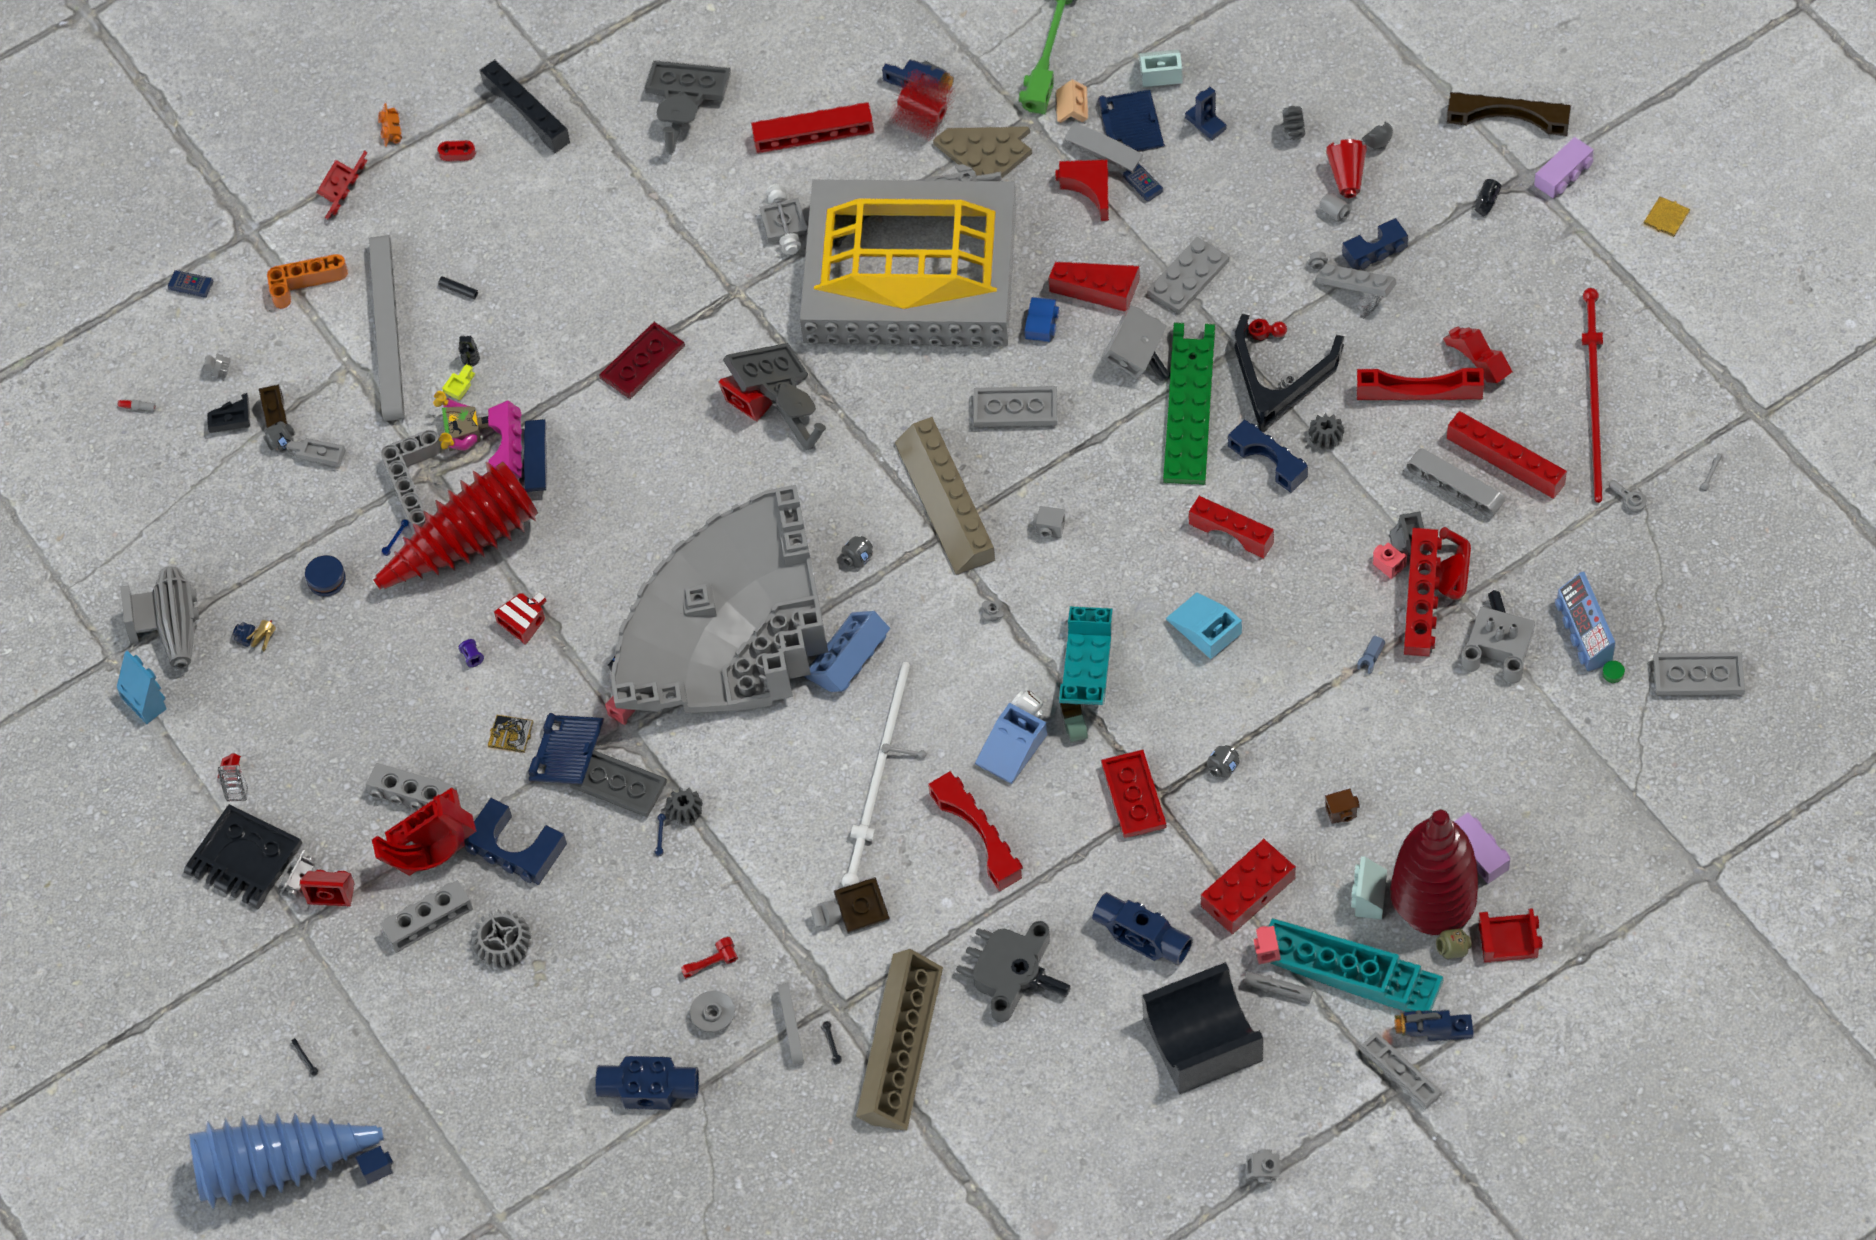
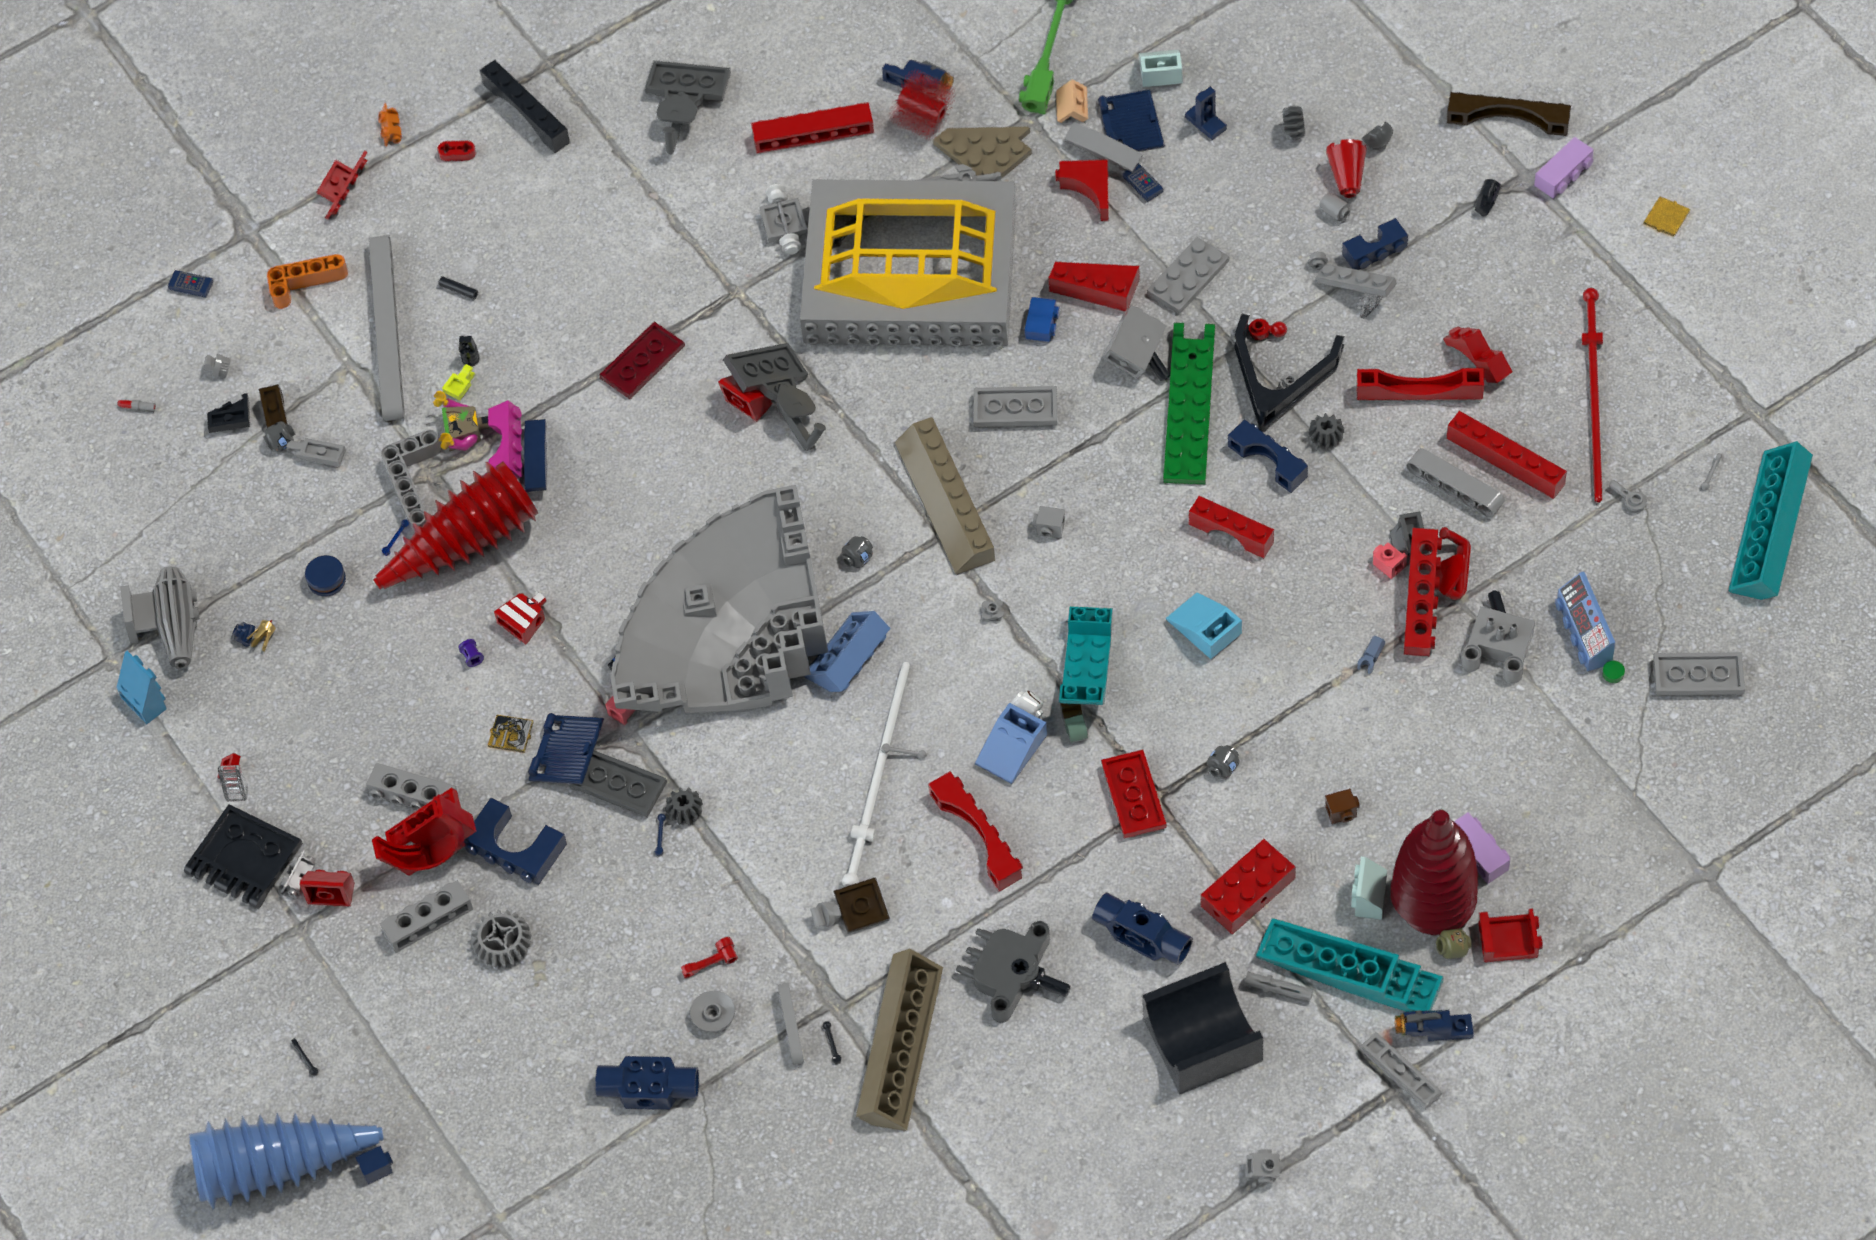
(1266, 945): coral brick -> none
(1771, 521): none -> teal slope

